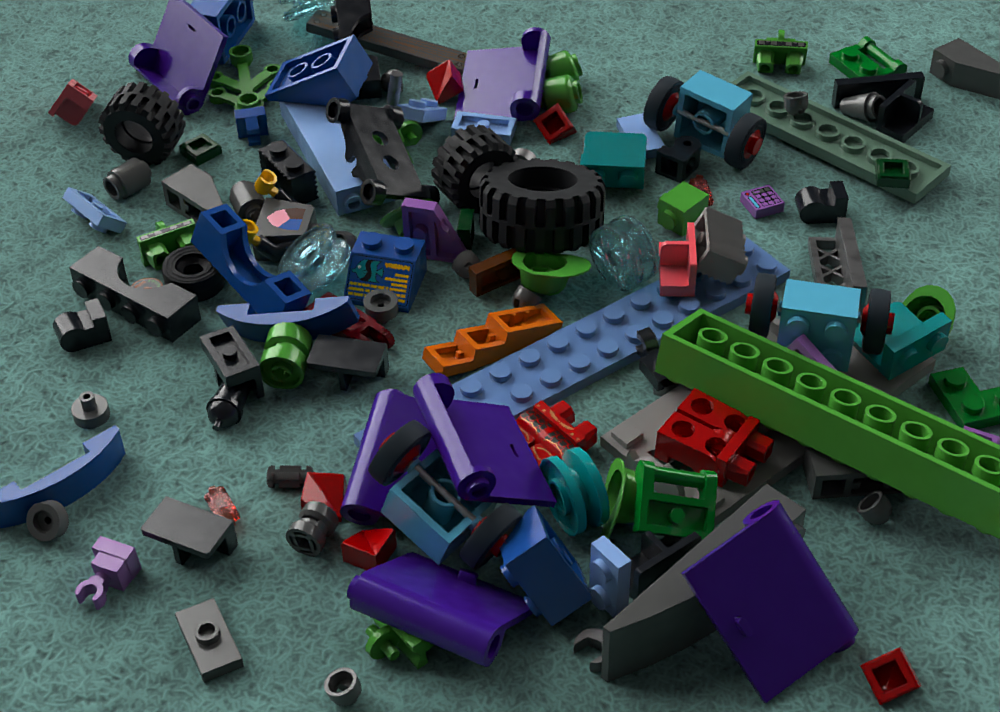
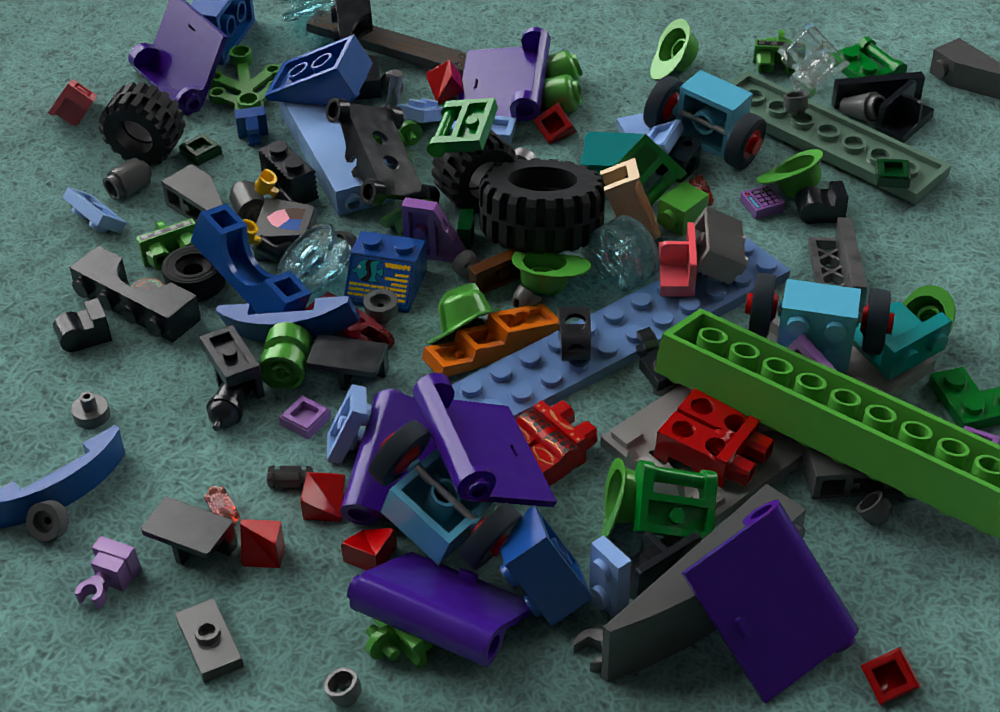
(261, 543): none -> red slope
(305, 417): none -> medium lavender tile
(309, 532): dark grey wheel -> none
(345, 427): none -> light blue plate
(460, 307): none -> bright green piece
(471, 128): none -> green plate
(574, 338): none -> black leg
(577, 490): teal wheel -> none
(628, 196): none -> tan window
(648, 159): none -> green plate
(666, 134): none -> light blue tile
(675, 50): none -> bright green piece
(795, 172): none -> bright green piece
(813, 59): none -> clear brick

